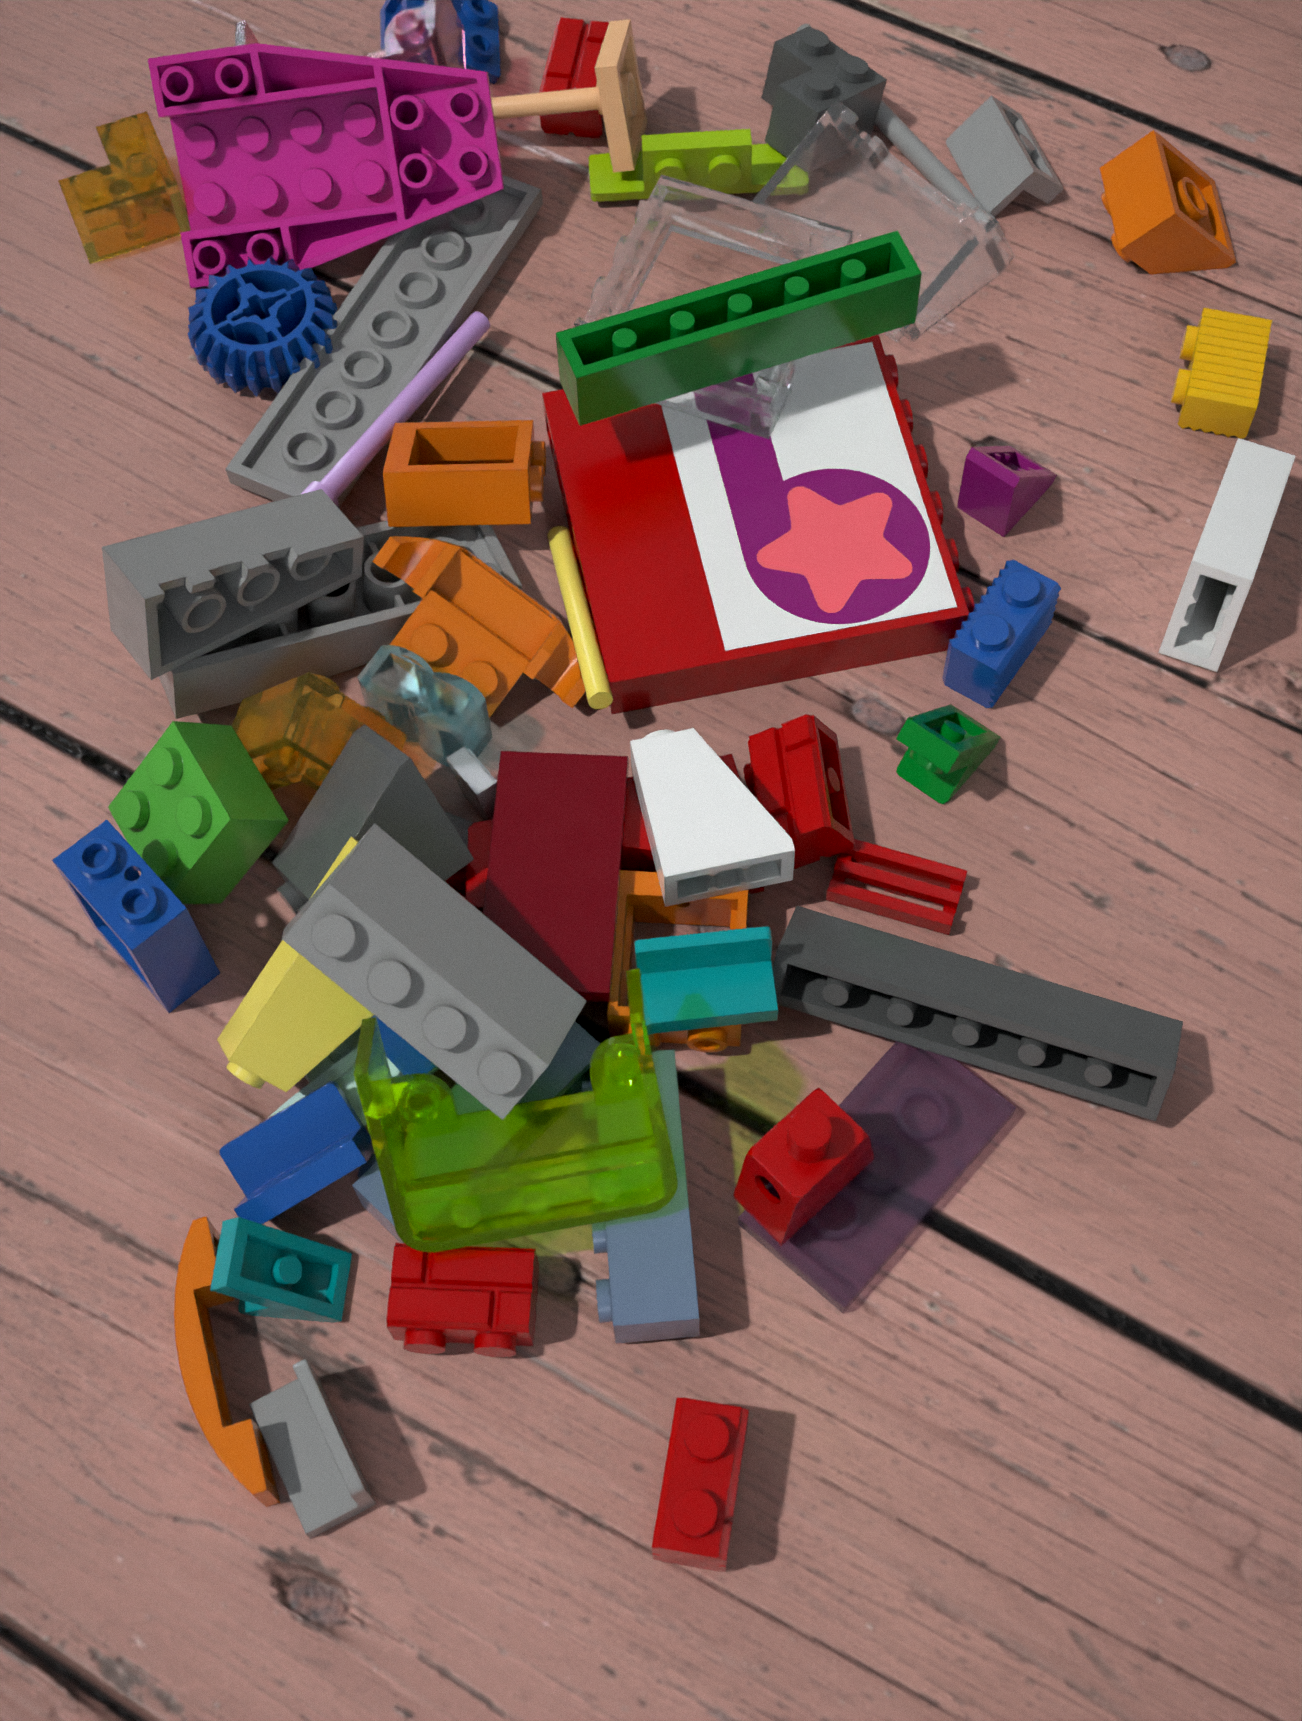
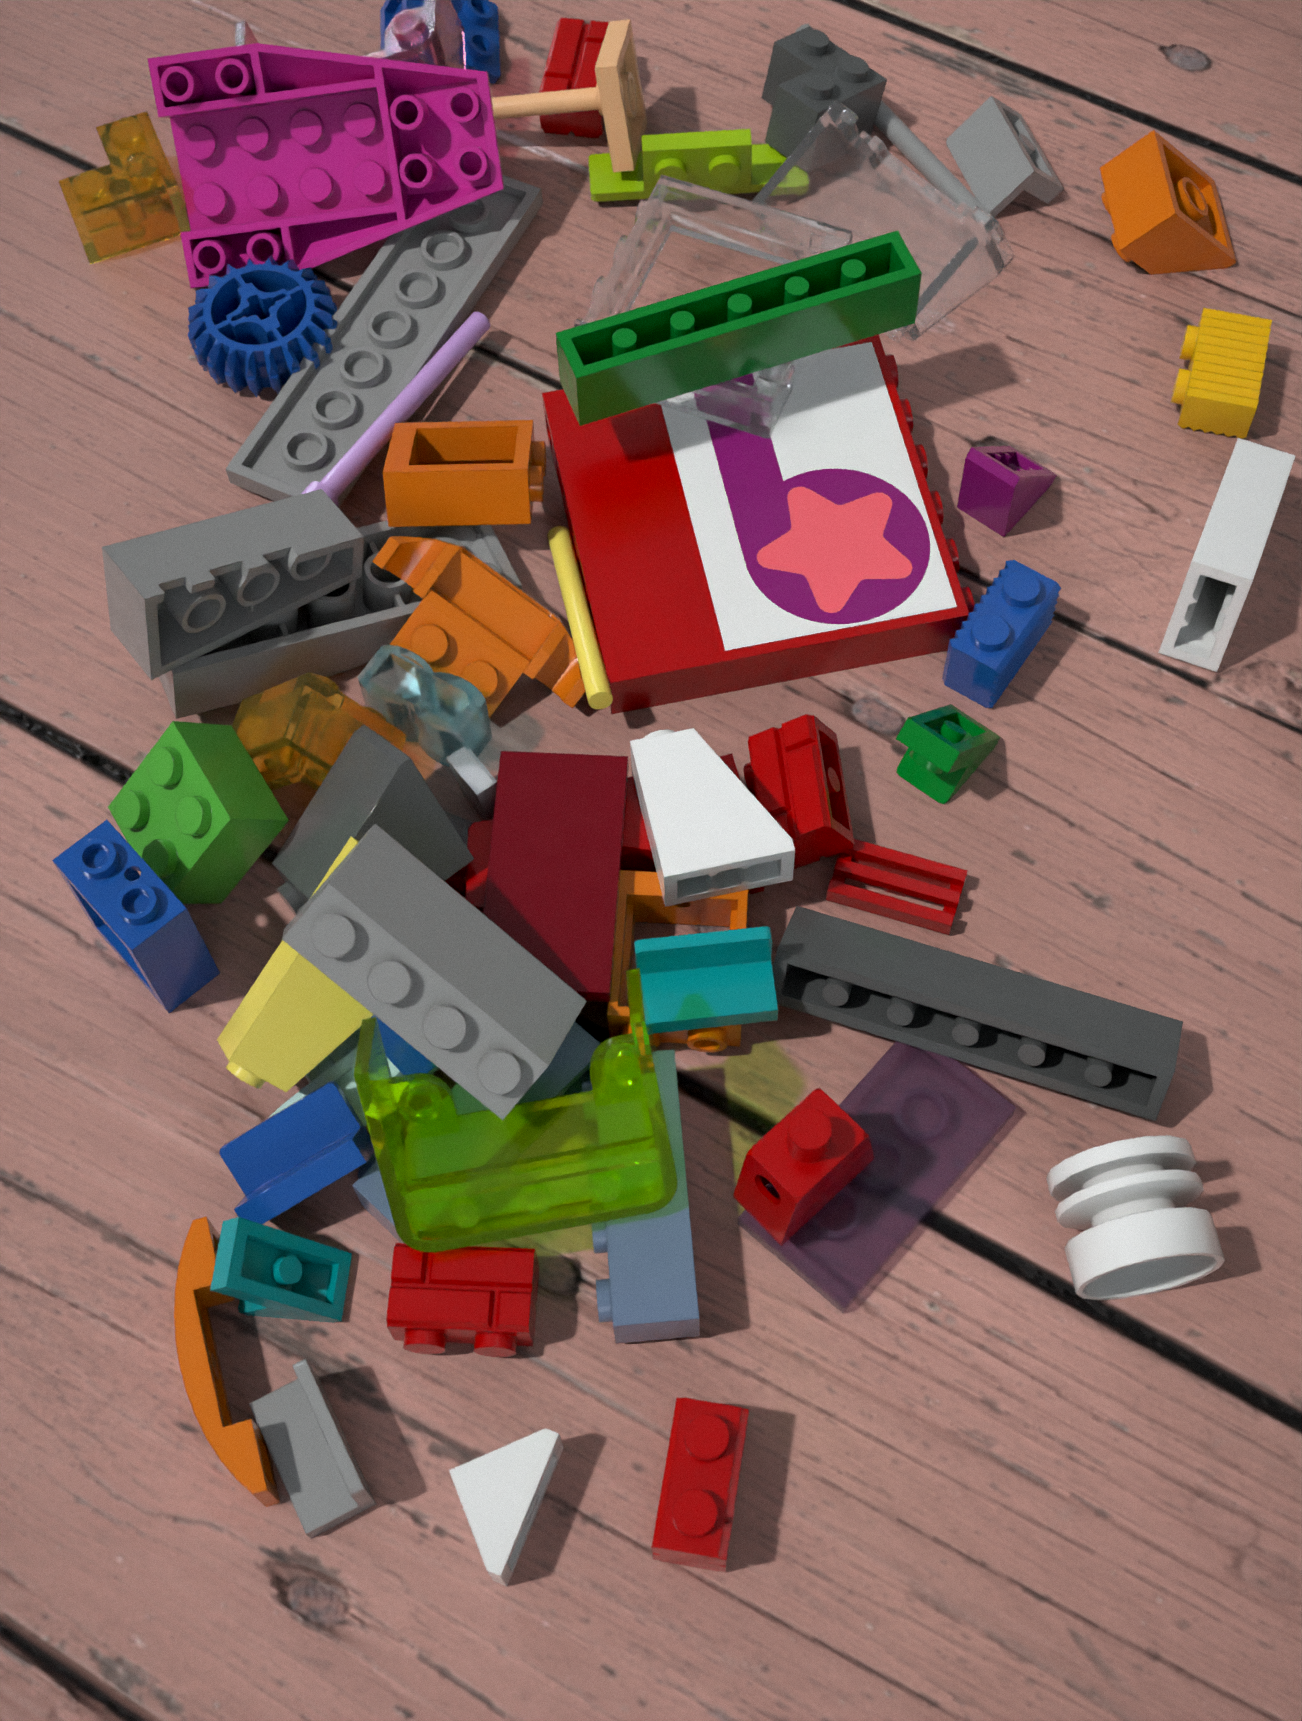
(504, 1495): none -> white slope
(1134, 1218): none -> white wheel

